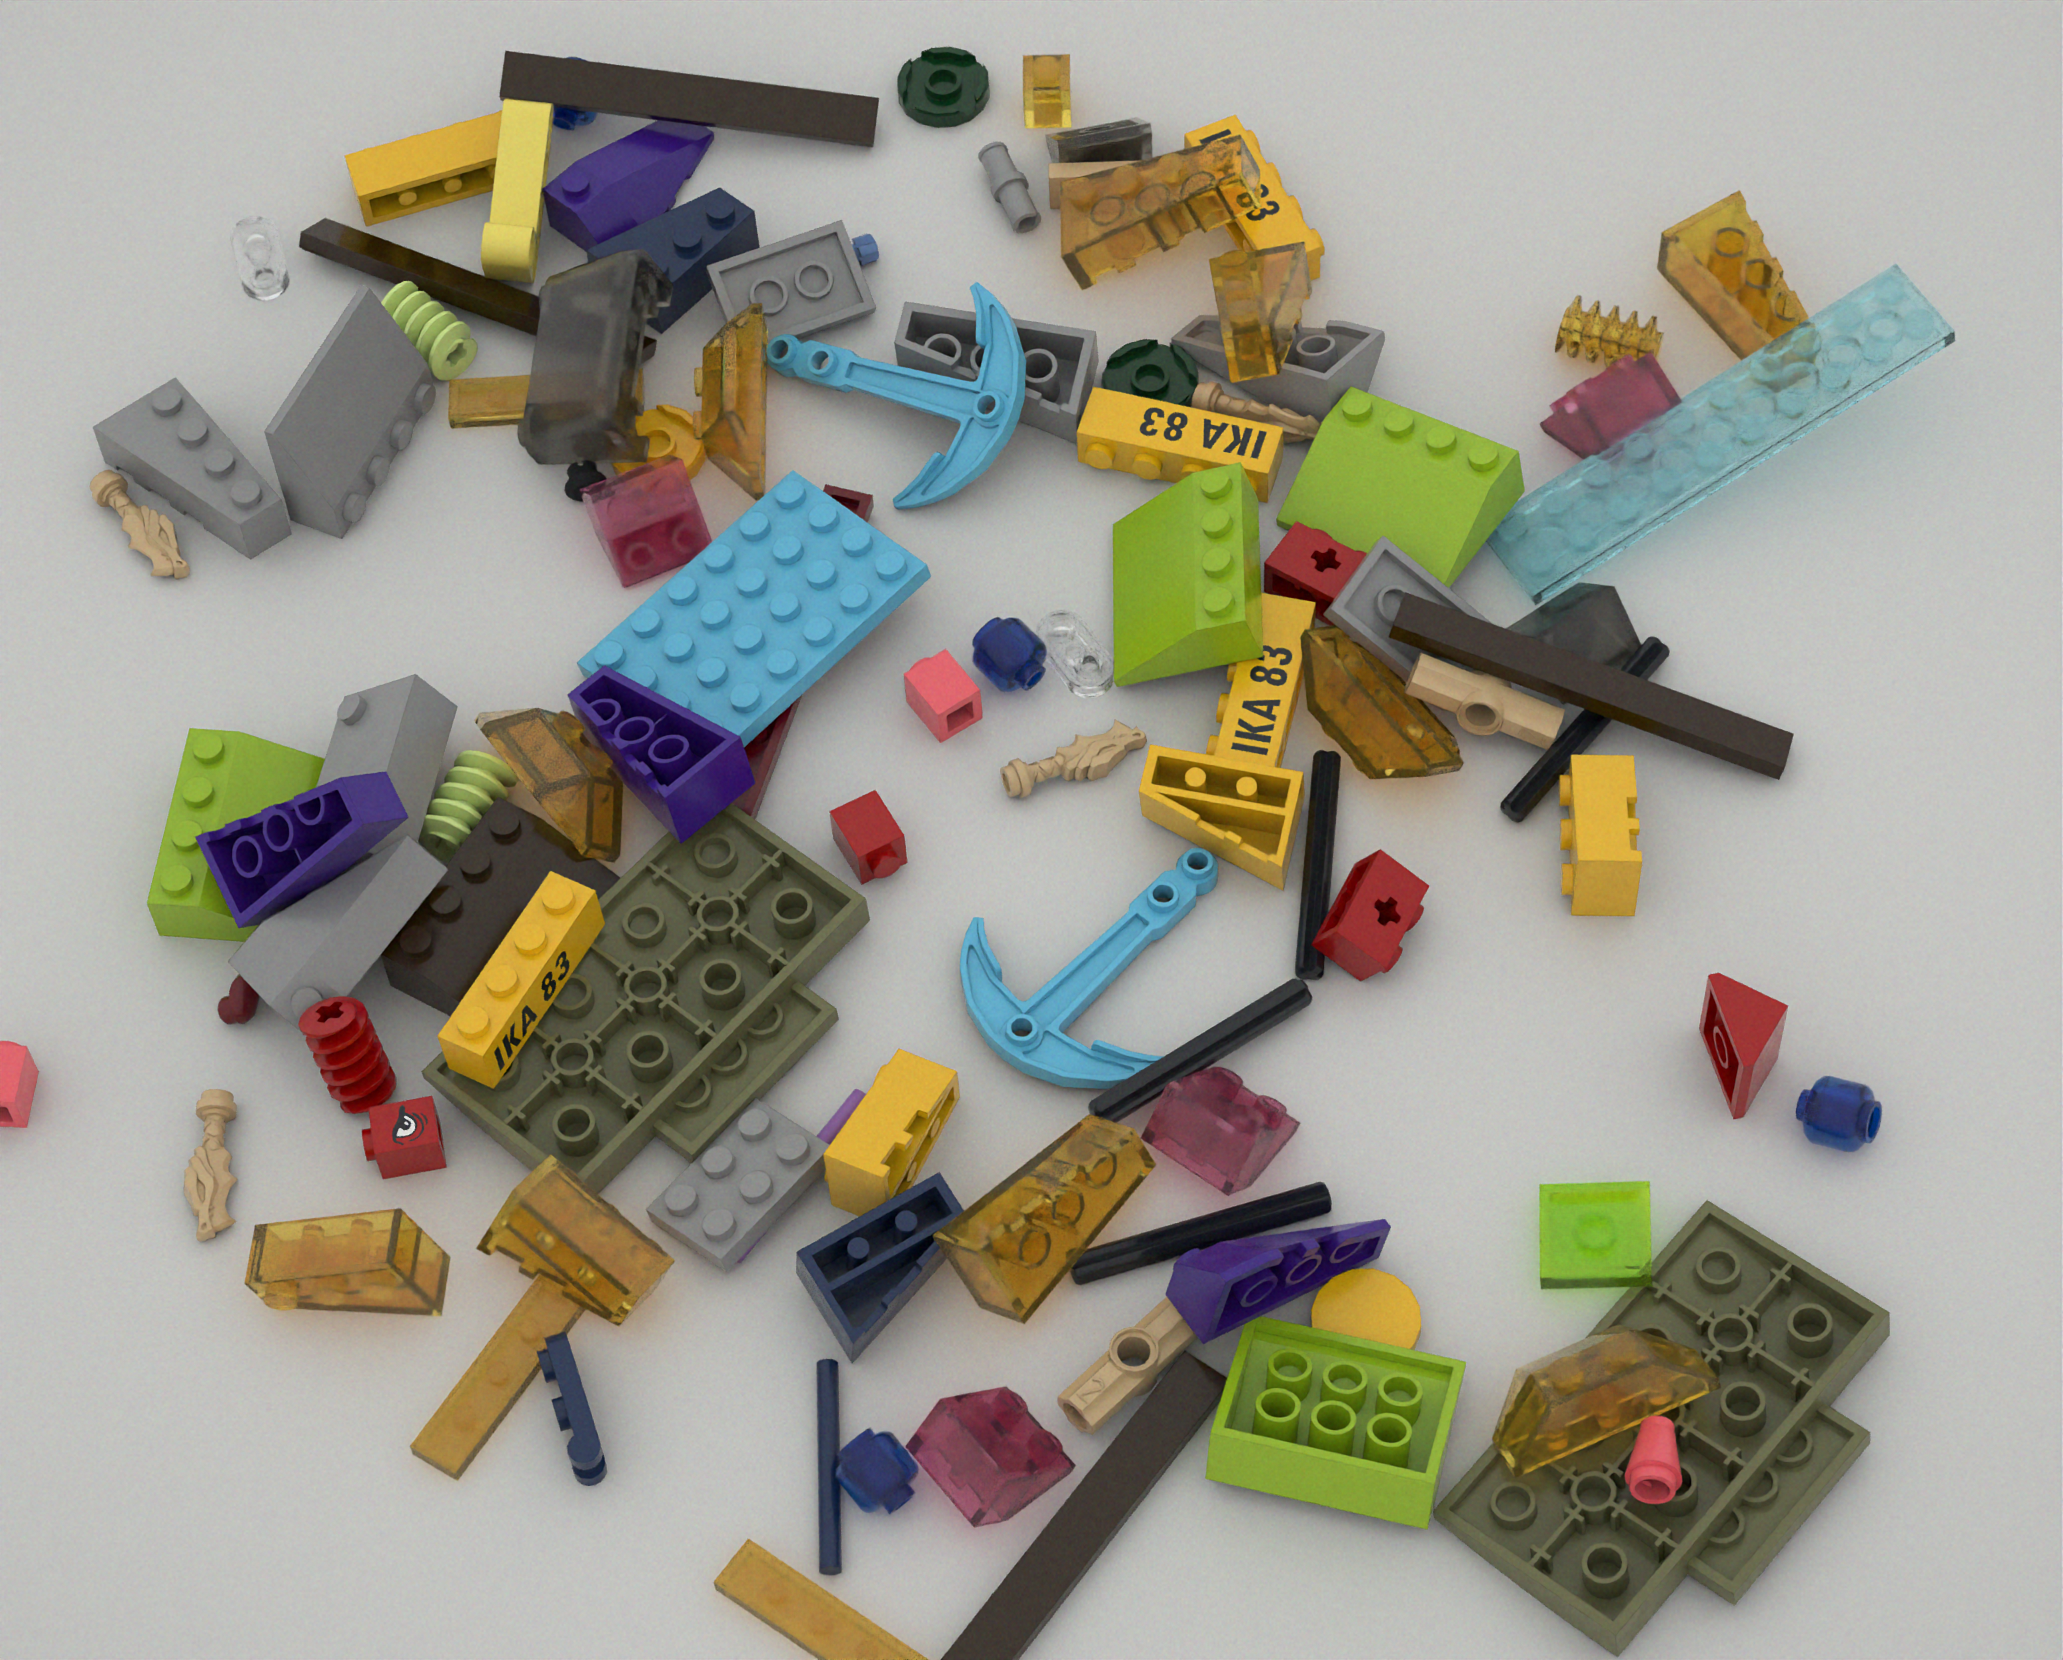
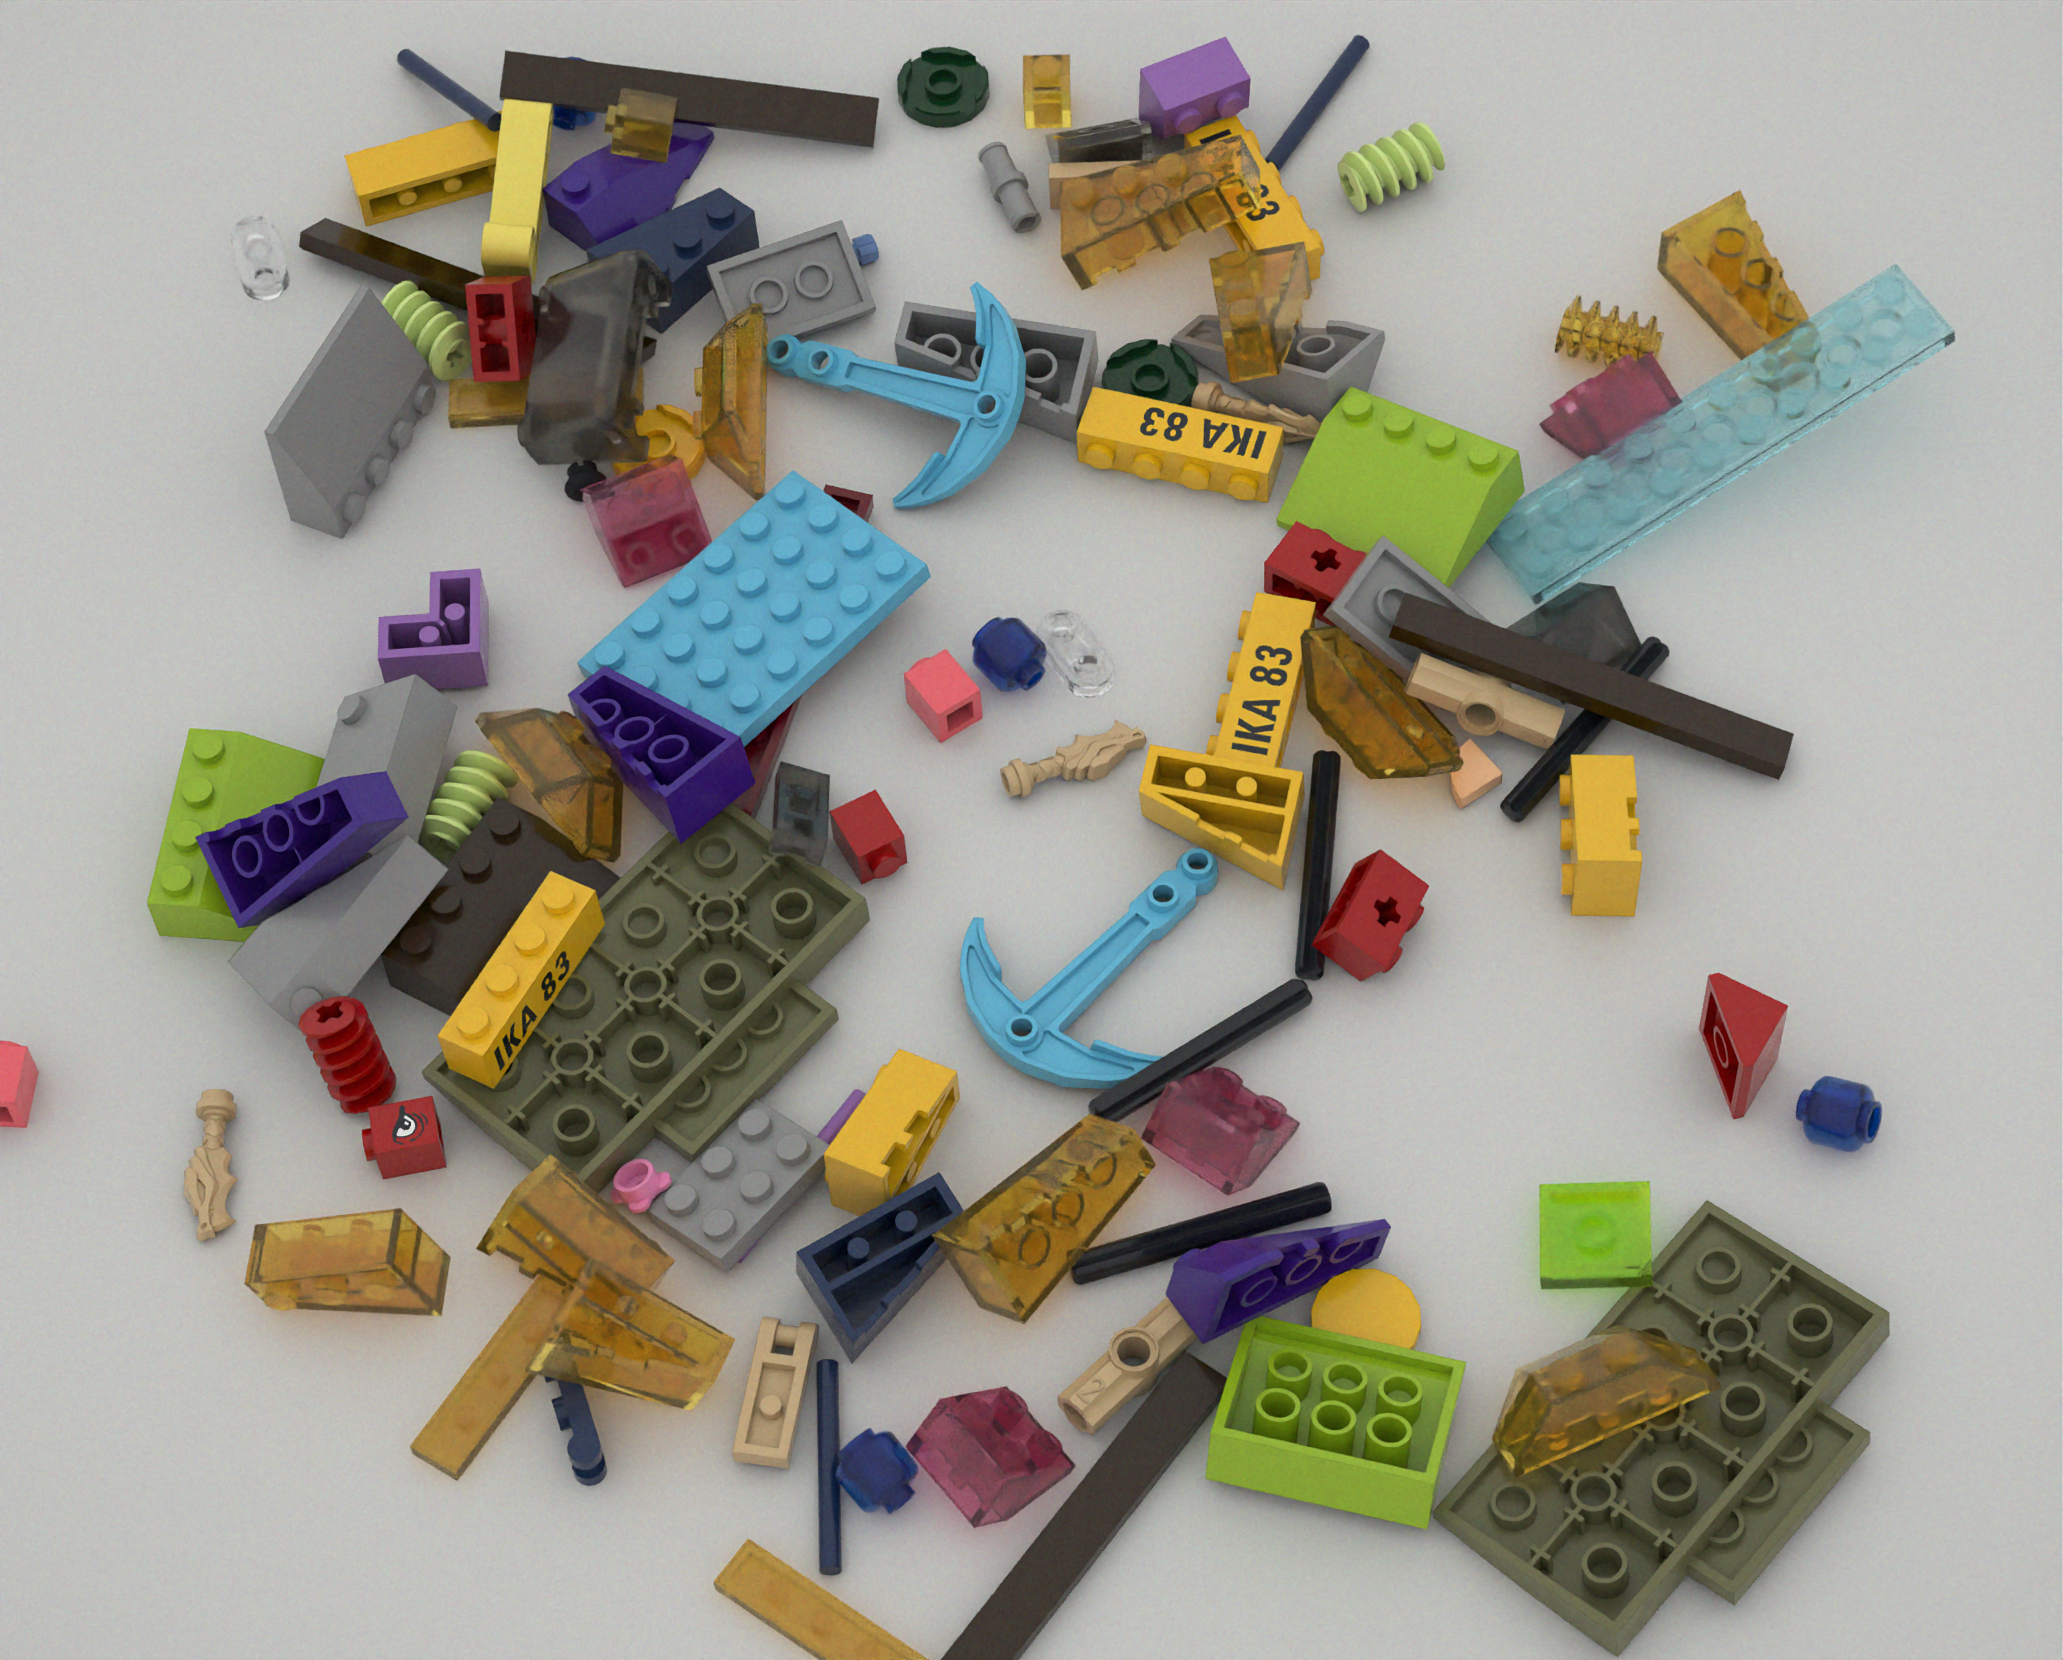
(148, 531): tan piece -> none
(191, 462): light grey wedge -> none
(240, 1004): dark red arm -> none
(447, 643): none -> medium lavender brick
(449, 89): none -> dark blue bar
(501, 327): none -> red brick
(629, 1341): none -> clear yellow wedge
(639, 1185): none -> bright pink plate
(641, 124): none -> clear yellow brick
(774, 1393): none -> tan plate
(800, 813): none -> clear smoke plate
(1188, 579): lime slope -> none
(1193, 89): none -> medium lavender slope
(1318, 101): none -> dark blue bar
(1388, 163): none -> yellowish green piece
(1476, 775): none -> light nougat tile
(1654, 1462): coral cone -> none

